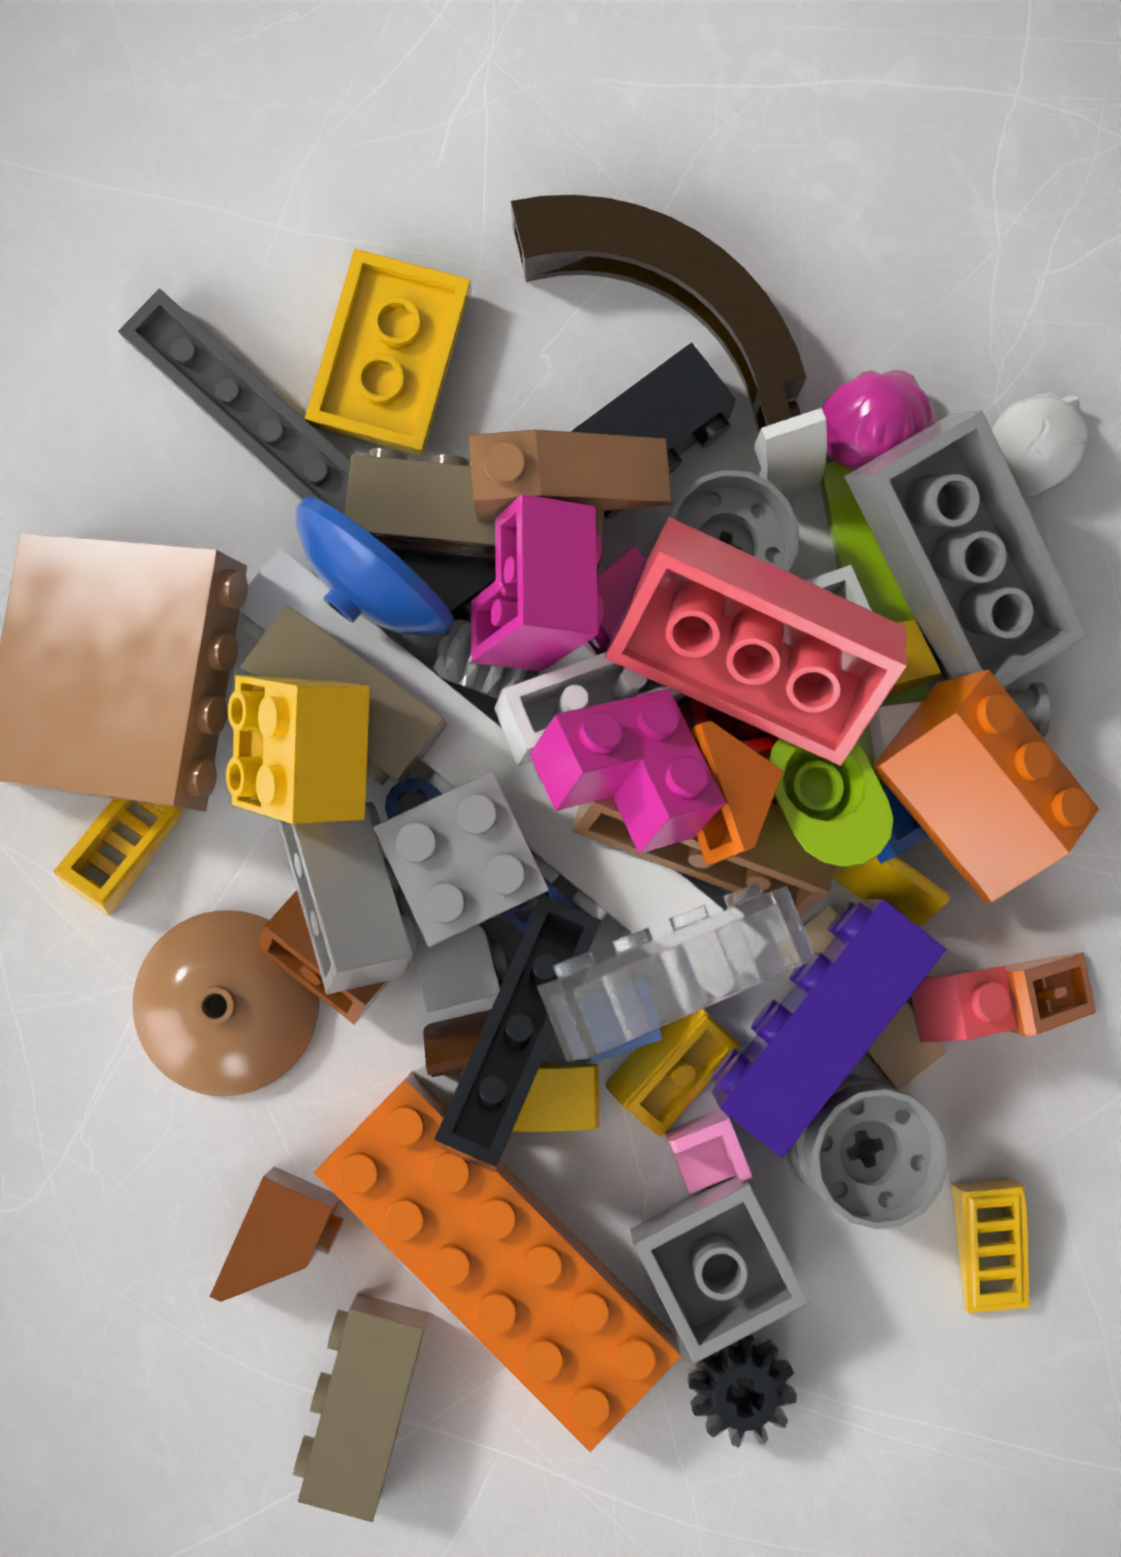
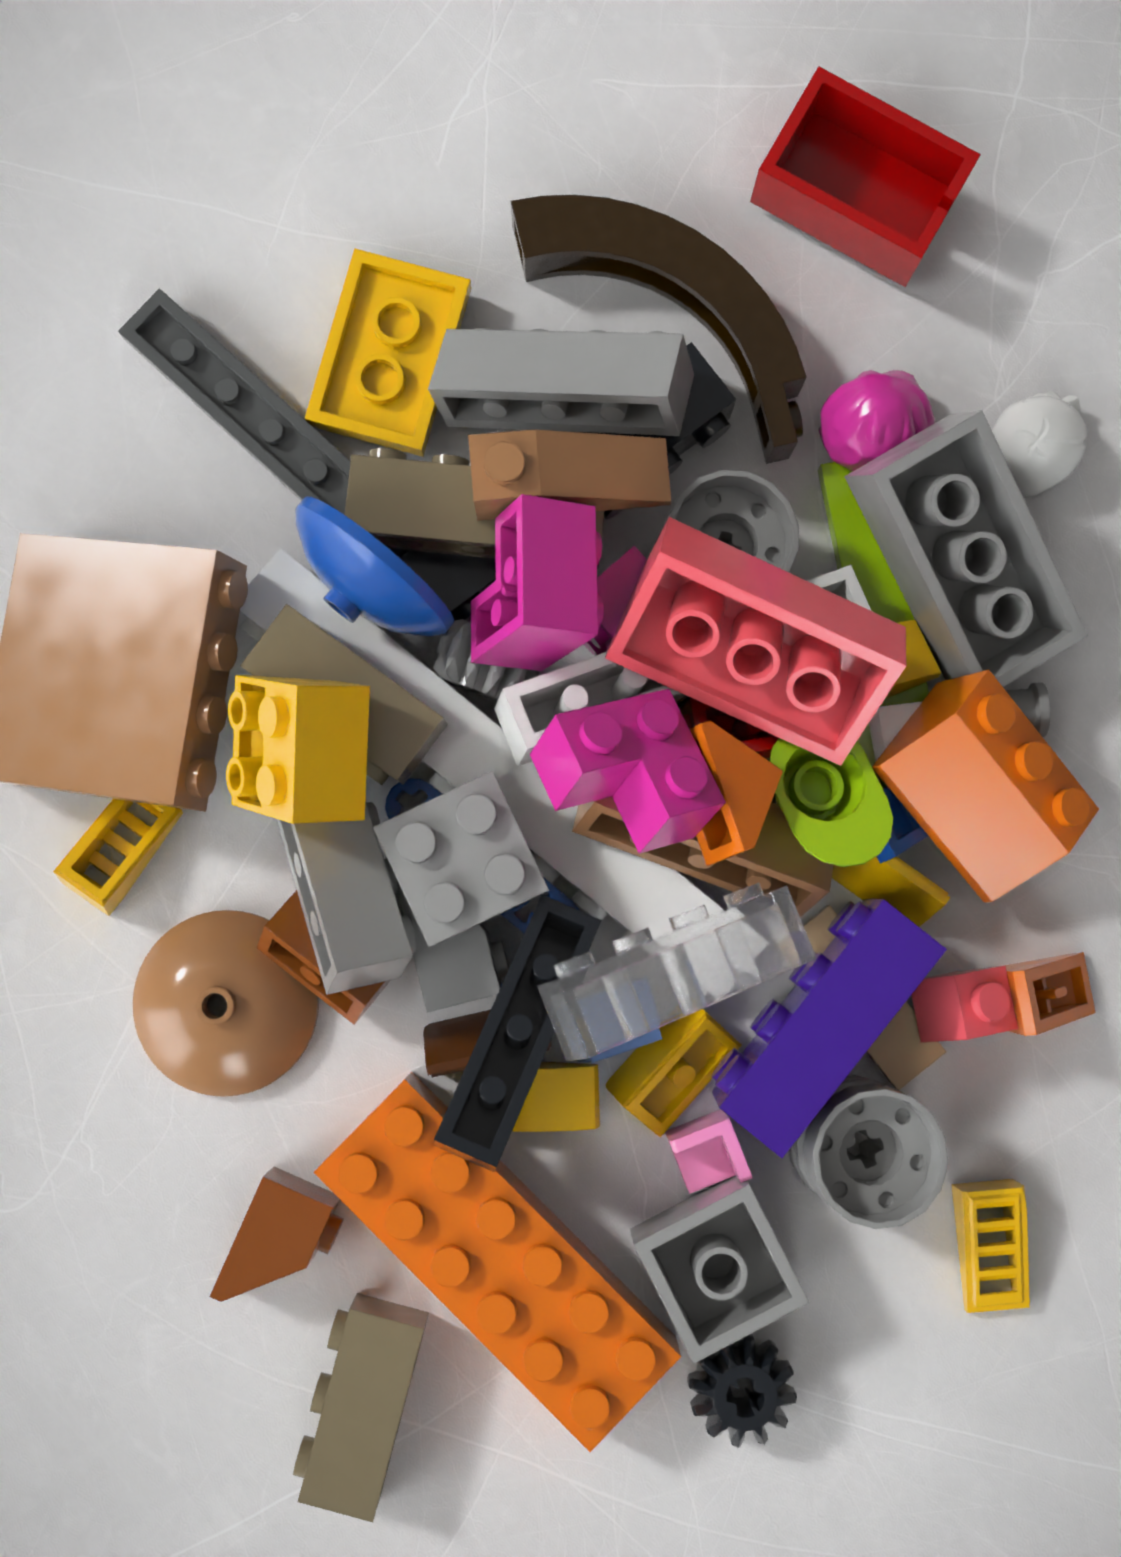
(563, 380): none -> light grey brick
(794, 453): white slope -> none
(862, 176): none -> red piece

